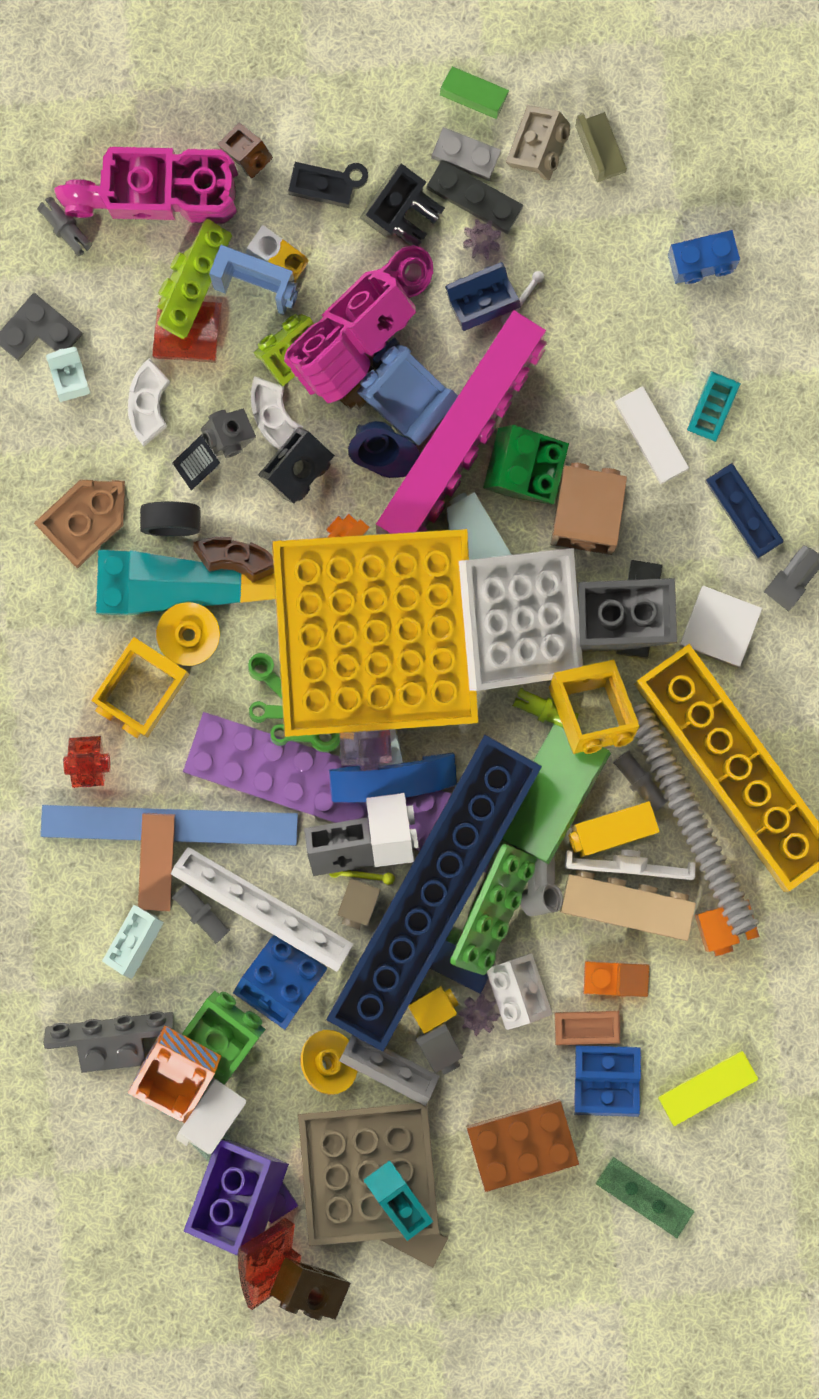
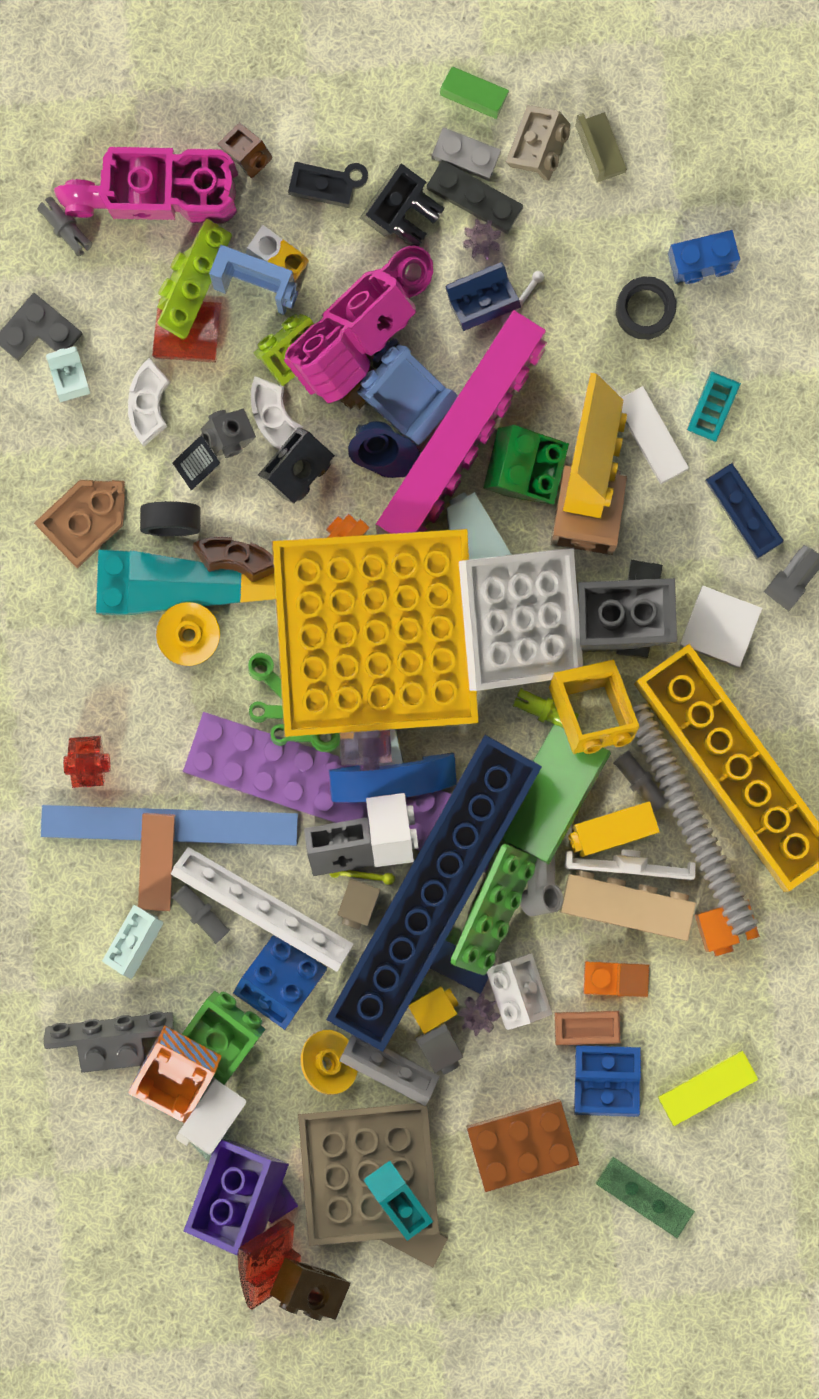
(130, 725): yellow window -> none
(595, 450): none -> yellow slope
(651, 284): none -> black tyre

